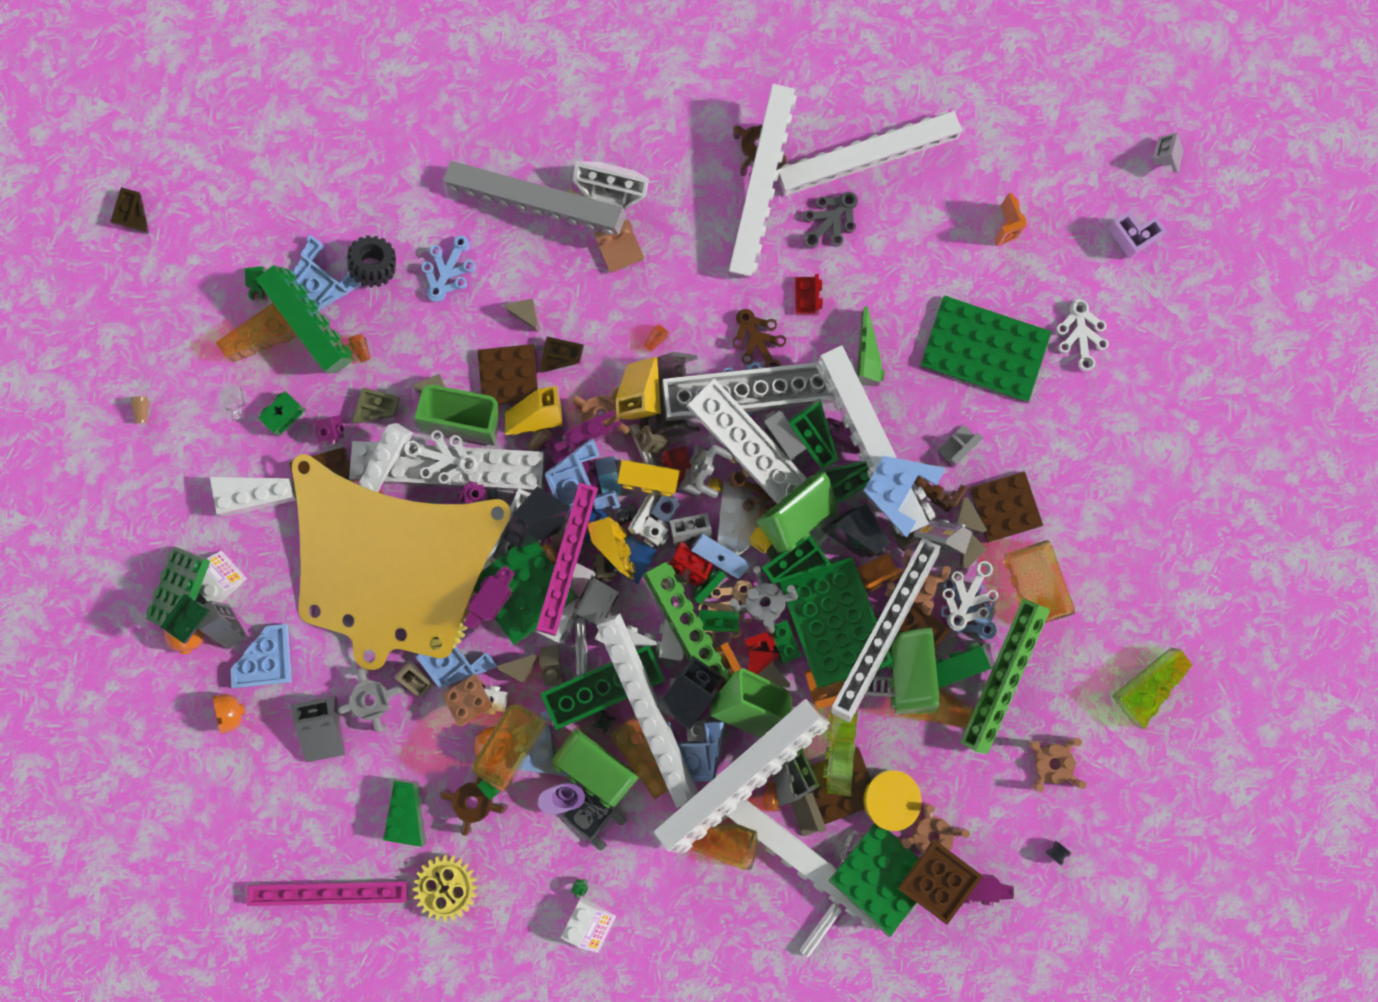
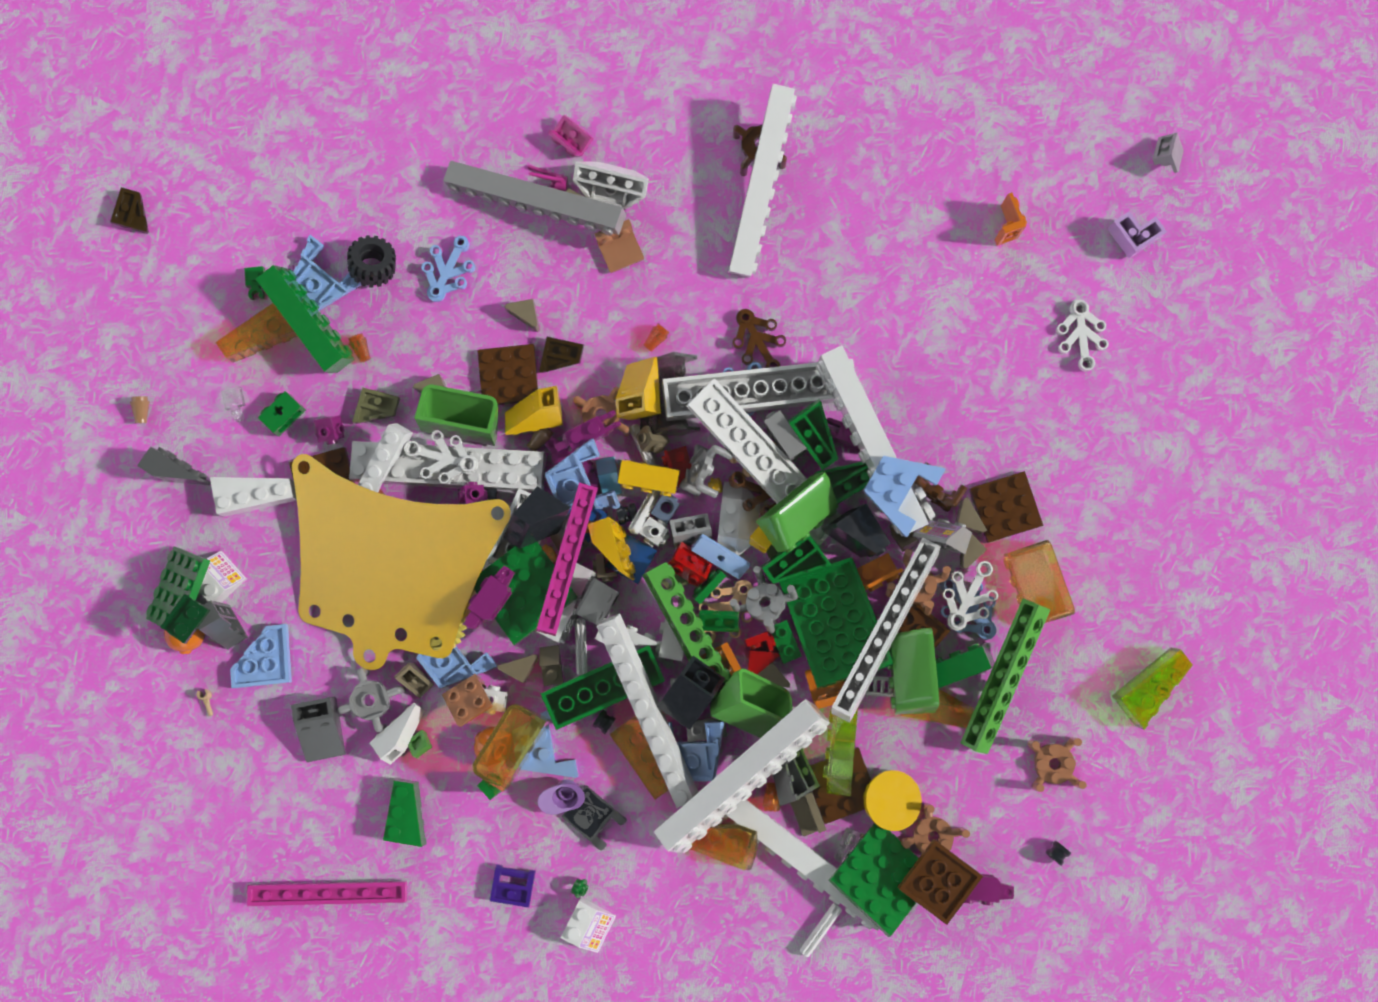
(167, 467): none -> dark grey slope
(206, 699): none -> tan hand
(228, 712): orange cylinder -> none
(395, 738): none -> white slope
(419, 744): none -> bright green plate
(461, 878): light yellow gear -> none
(466, 813): reddish brown plate -> none
(509, 892): none -> dark purple plate
(558, 181): none -> dark pink plant
(571, 136): none -> dark pink bracket
(594, 768): bright green windscreen -> none
(807, 295): red bracket -> none
(832, 217): dark grey plant -> none
(869, 153): white brick -> none
(869, 360): bright green wedge -> none
(959, 445): light grey panel -> none
(985, 349): green plate -> none

